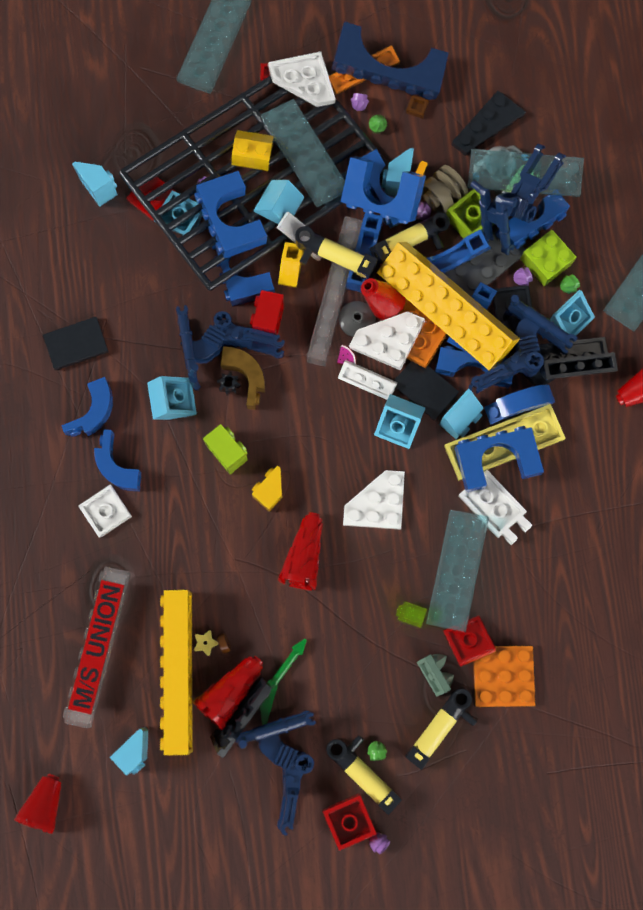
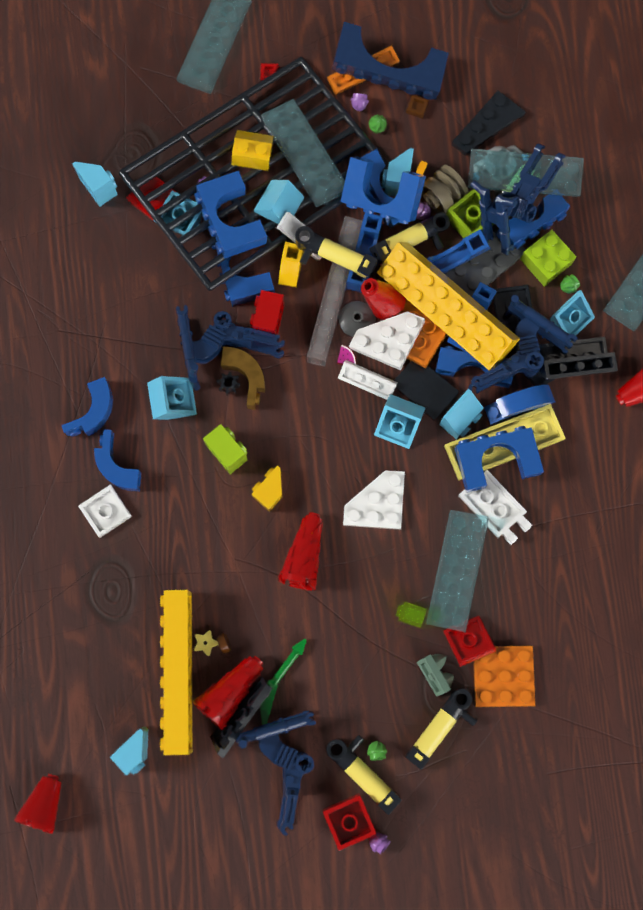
(75, 343): black tile -> none
(97, 647): brick -> none
(304, 77): white plate -> none
(523, 276): medium lavender plate -> none

